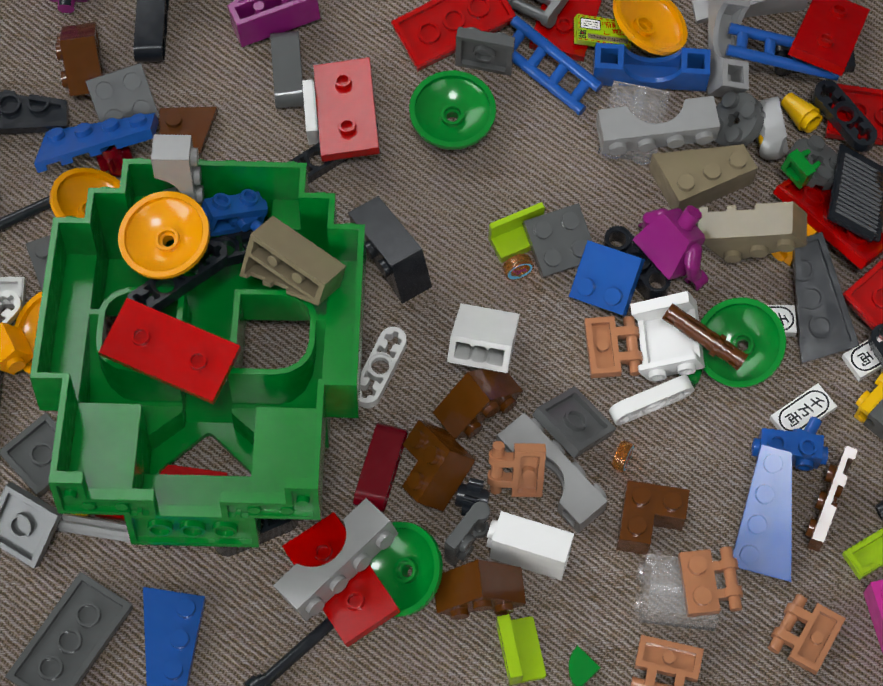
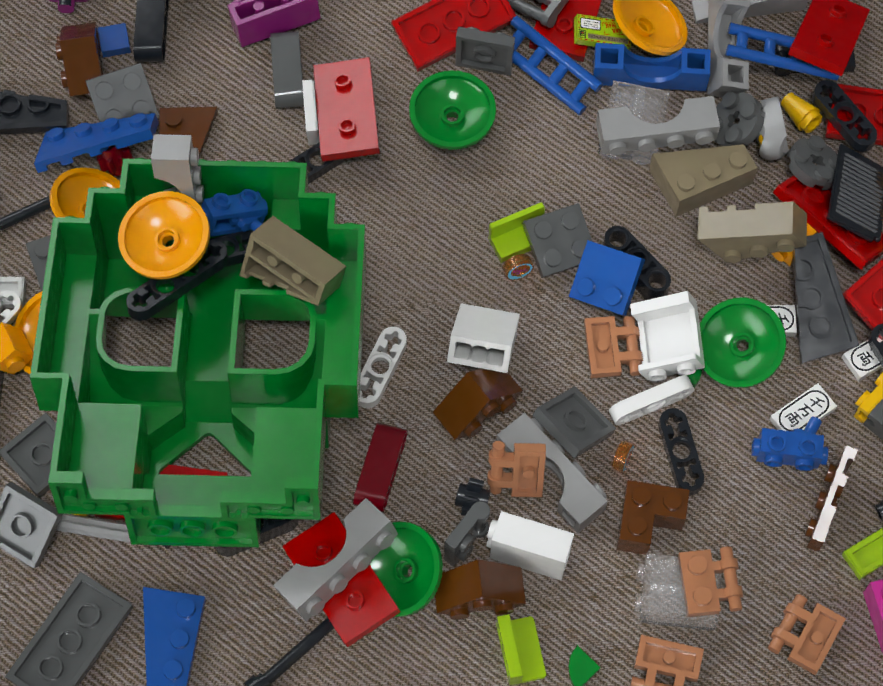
(114, 40): none -> blue tile
(170, 350): red plate -> none
(392, 249): black wedge -> none
(439, 467): reddish brown brick -> none
(674, 243): magenta torso -> none
(683, 429): none -> black beam
(710, 340): reddish brown pin -> none
(766, 522): wing -> none
(799, 168): green tile -> none

